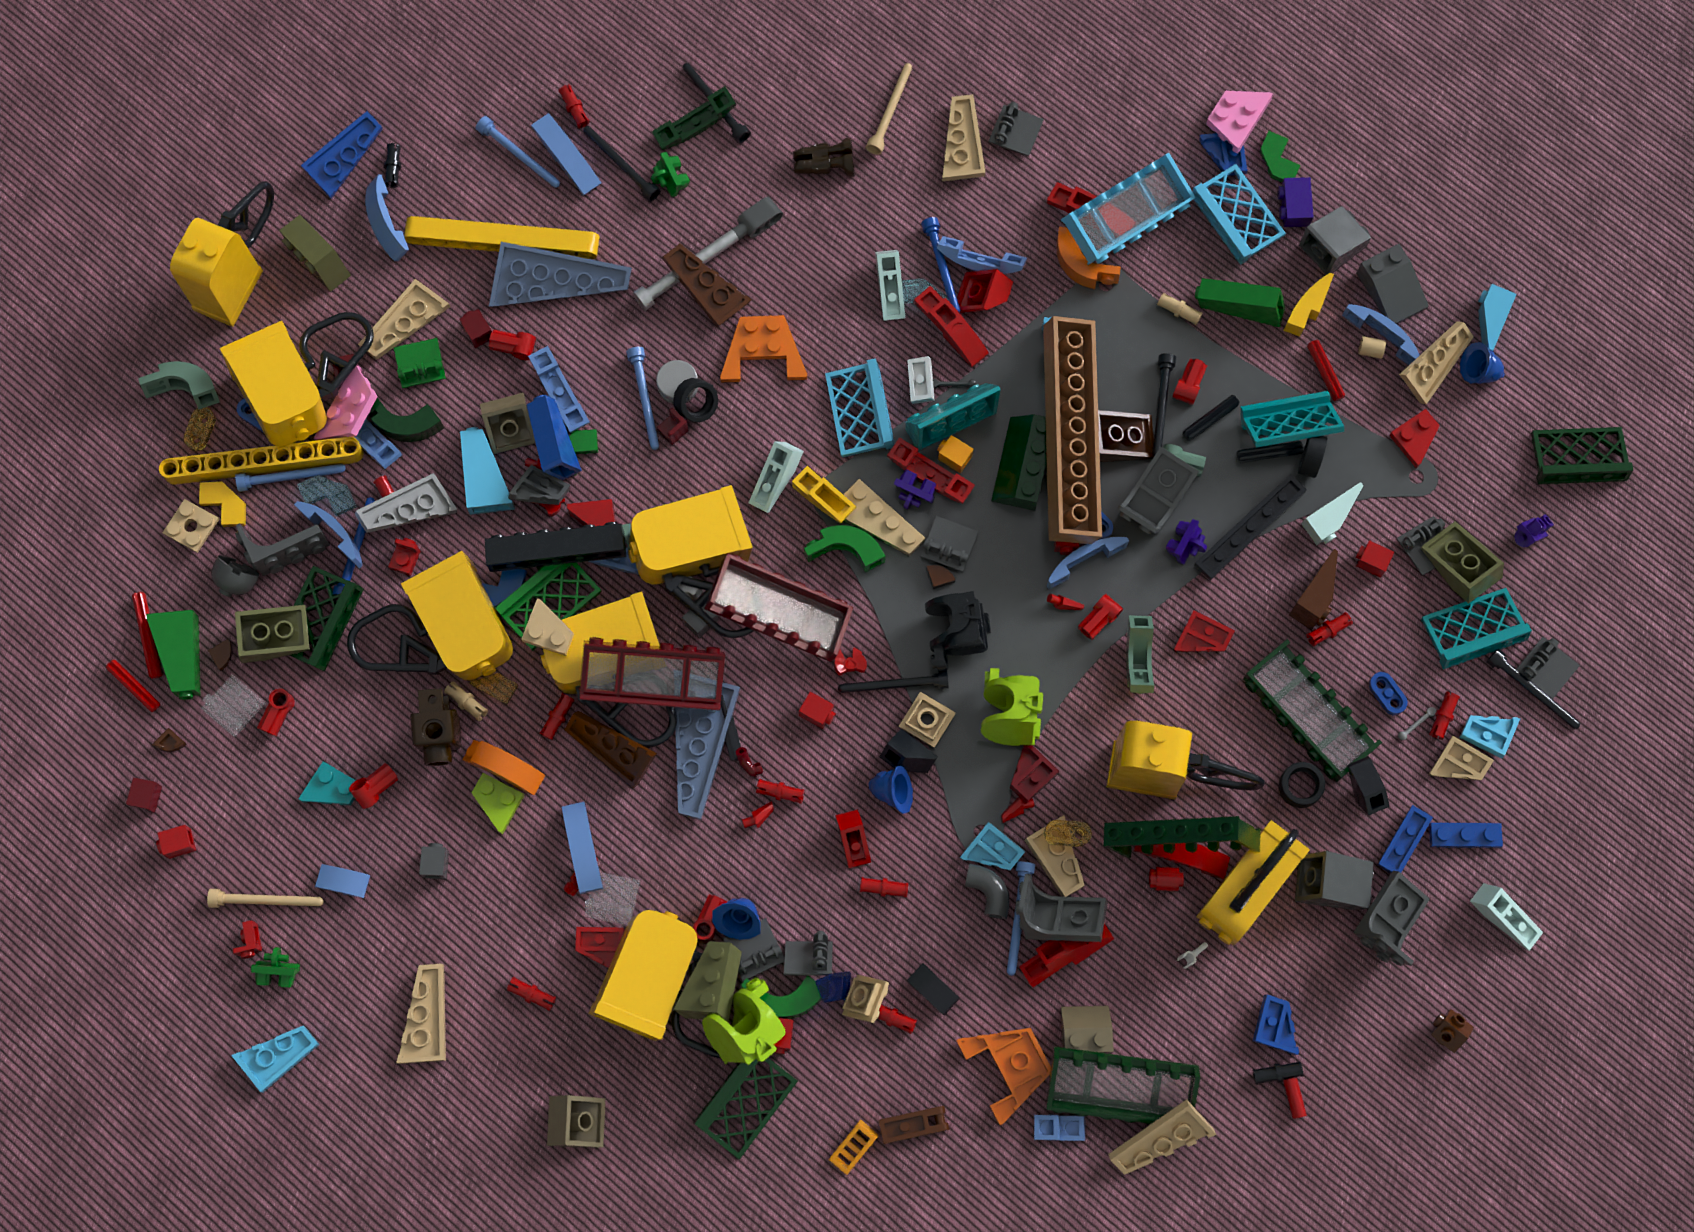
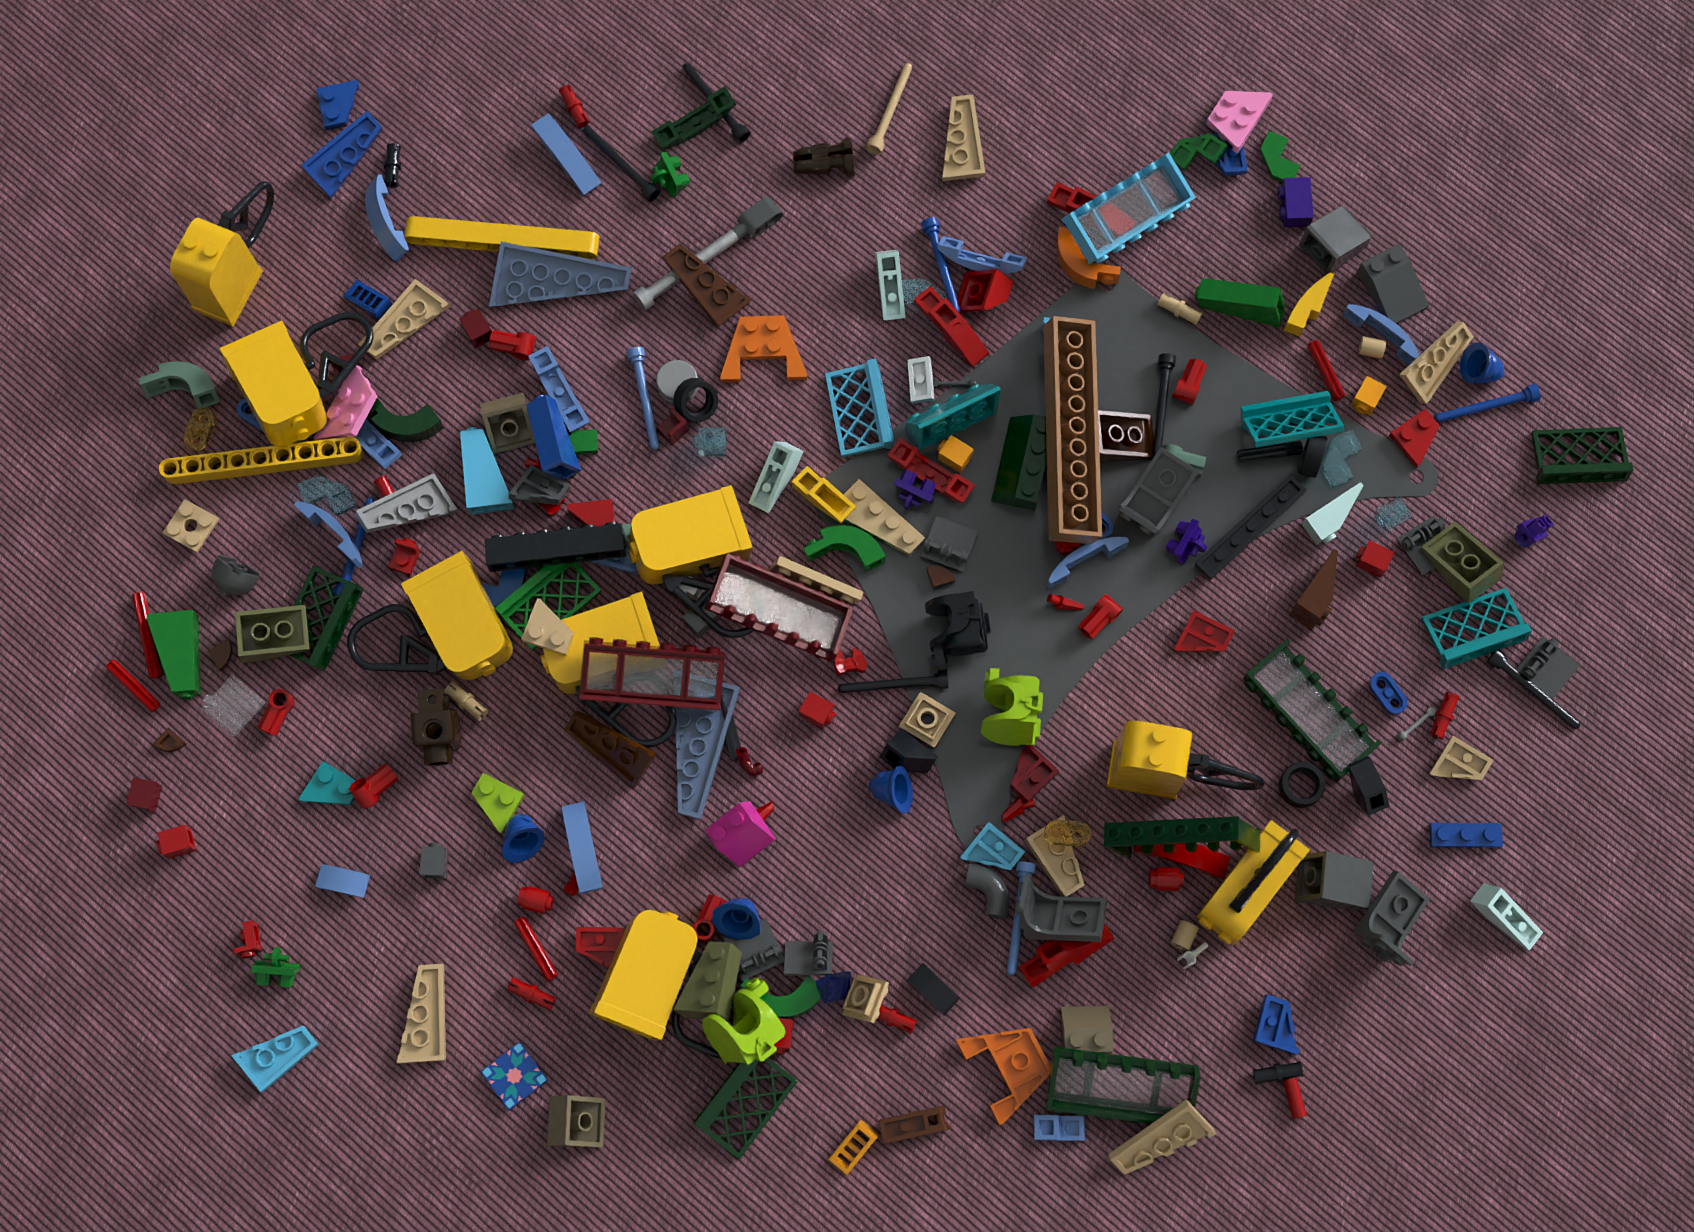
(218, 494): yellow tile -> none
(218, 898): tan piece -> none
(245, 481): medium blue piece -> none
(287, 551): dark grey bracket -> none
(315, 252): olive wedge -> none
(336, 103): none -> blue wing
(379, 310): none -> blue slope
(419, 363): green hinge -> none
(486, 127): medium blue piece -> none
(496, 687): clear yellow tile -> none
(504, 766): orange arch -> none
(514, 1076): none -> tile
(521, 839): none -> blue piece
(535, 899): none -> red brick
(535, 948): none -> red axle
(557, 716): red pin -> none
(615, 901): clear hinge -> none
(711, 441): none -> clear light blue brick
(740, 833): none -> dark pink slope
(780, 791): red pin -> none
(816, 580): none -> tan wing
(853, 838): red slope -> none
(883, 887): red pin -> none
(1016, 129): dark grey hinge -> none
(1139, 654): sand green arch -> none
(1184, 935): none -> tan piece
(1205, 145): none -> green tile
(1211, 417): black axle -> none
(1221, 221): medium azure fence -> none
(1329, 629): red pin -> none
(1334, 465): none -> clear light blue tile
(1368, 396): none -> light orange brick
(1392, 513): none -> clear light blue brick
(1405, 840): blue plate -> none
(1451, 1030): reddish brown brick -> none
(1490, 733): medium azure wing -> none
(1493, 313): medium azure slope -> none
(1529, 394): none -> blue piece

